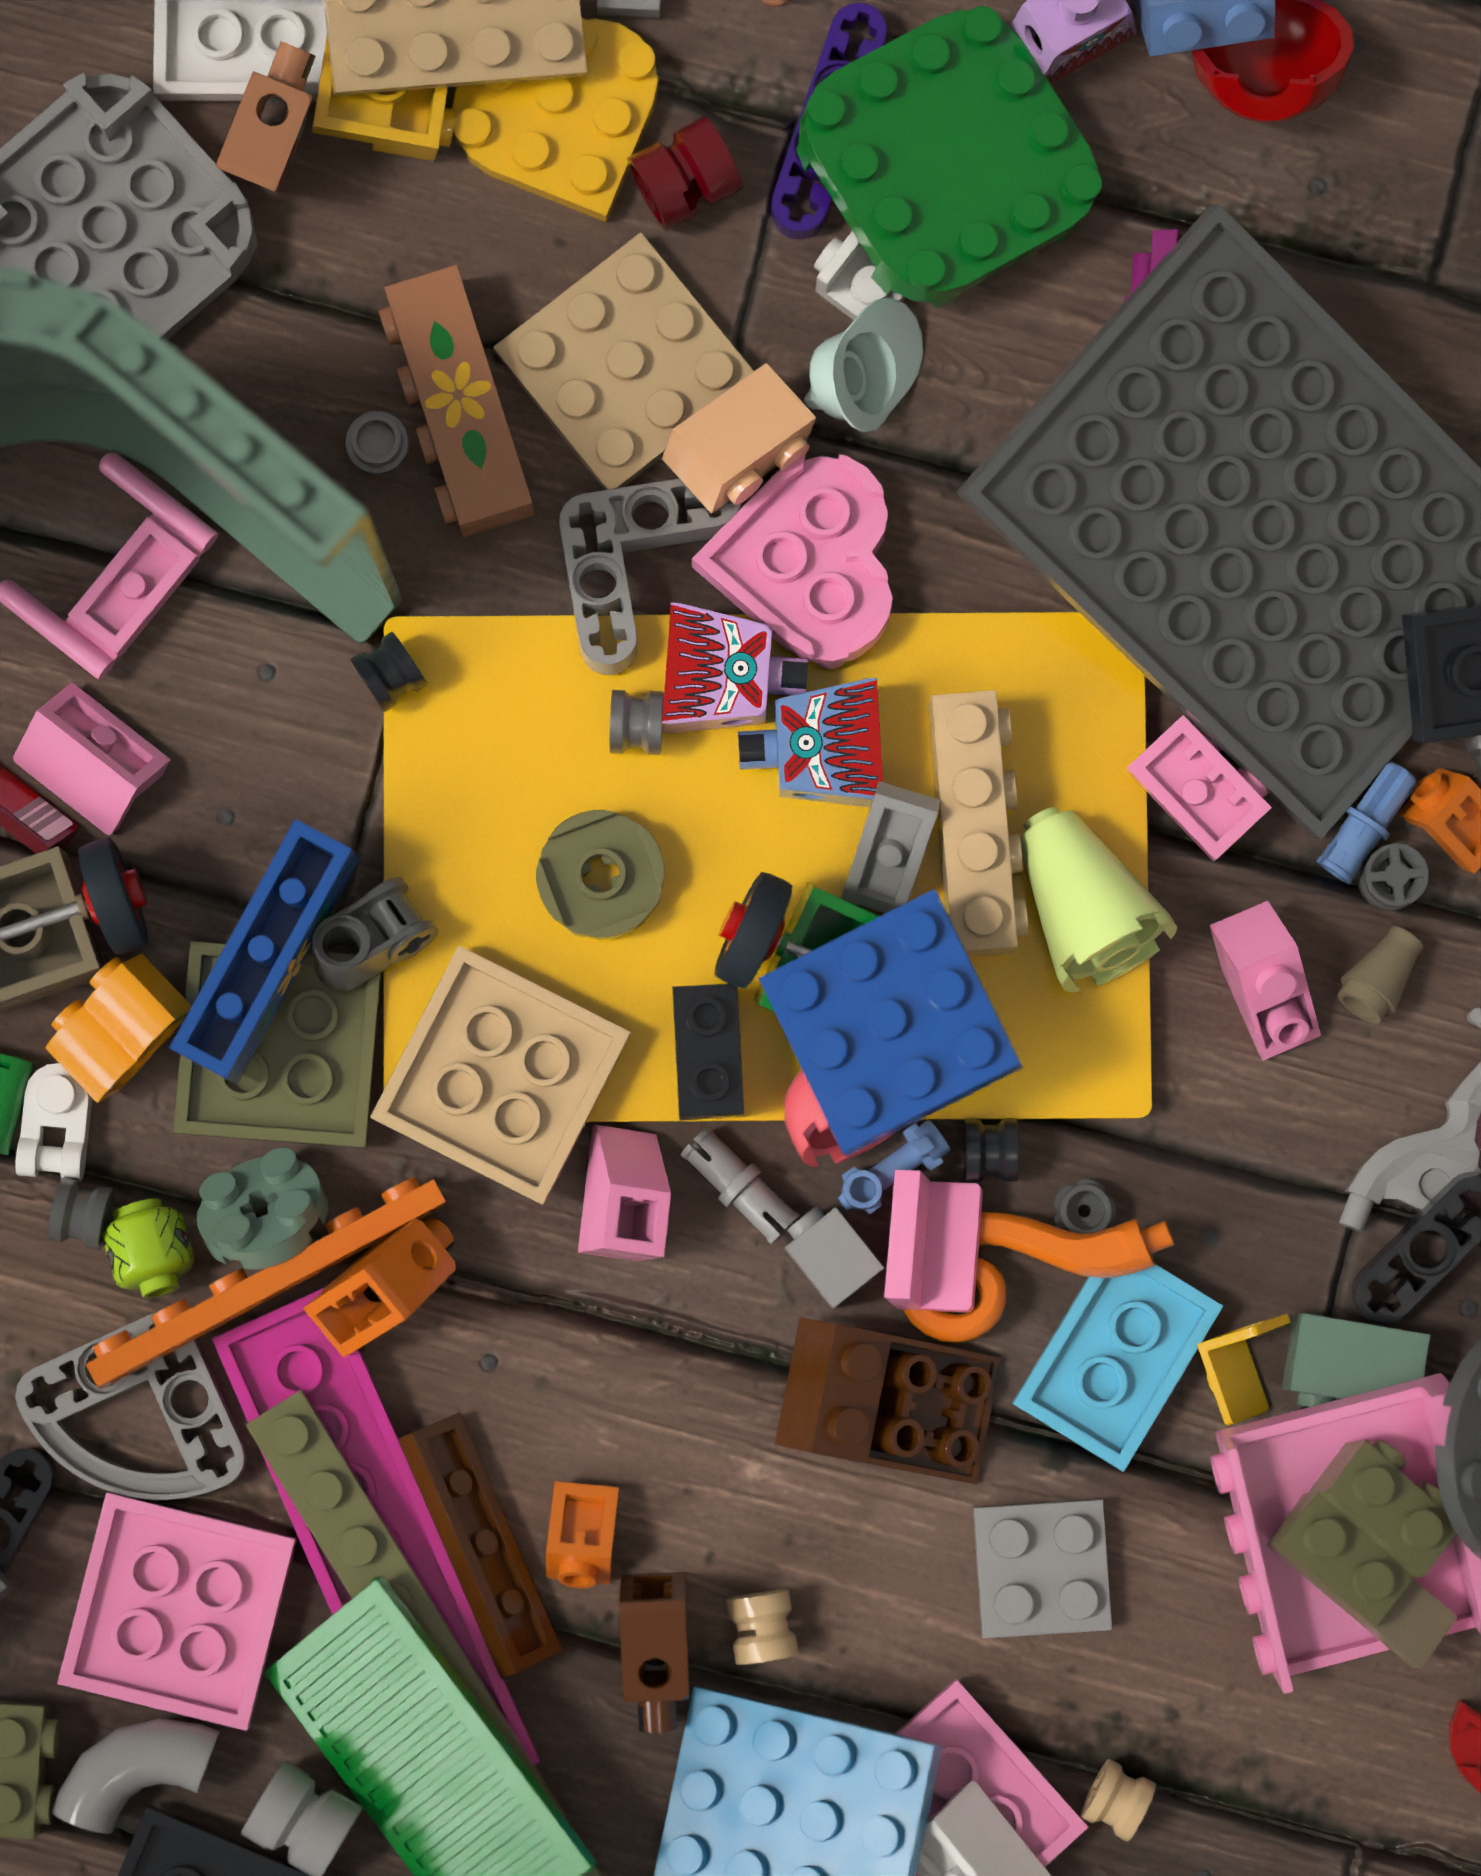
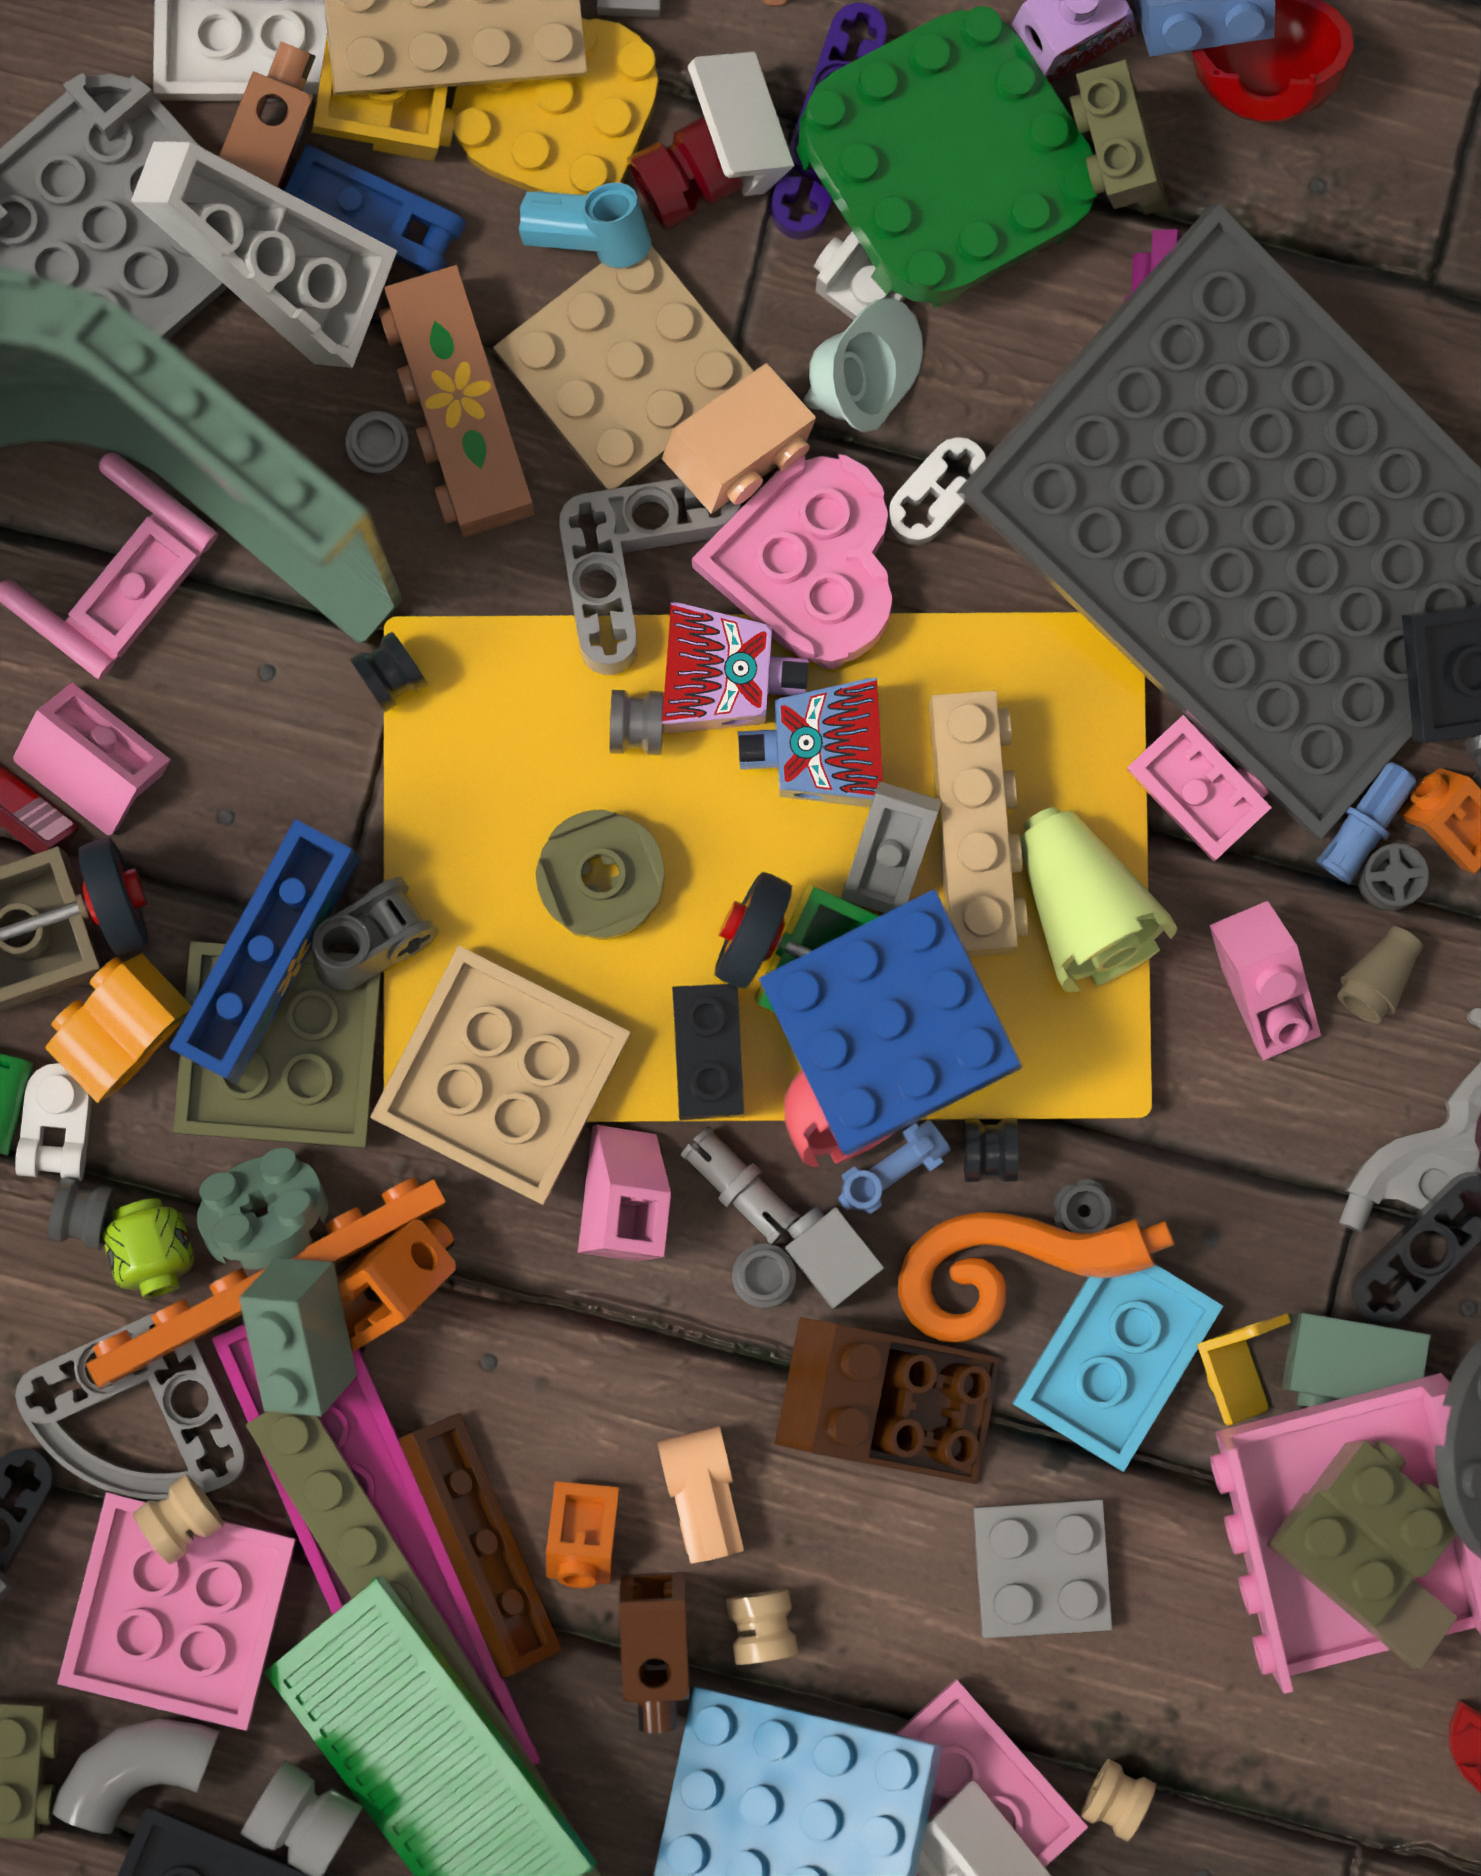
(176, 1520): none -> tan wheel
(275, 252): none -> white wedge
(298, 1336): none -> sand green brick
(375, 208): none -> blue plate
(602, 221): none -> medium azure piece
(700, 1480): none -> light nougat piece
(741, 119): none -> white panel
(764, 1275): none -> flat silver plate
(926, 481): none -> white beam
(933, 1244): bright pink panel -> none
(1123, 146): none -> olive plate

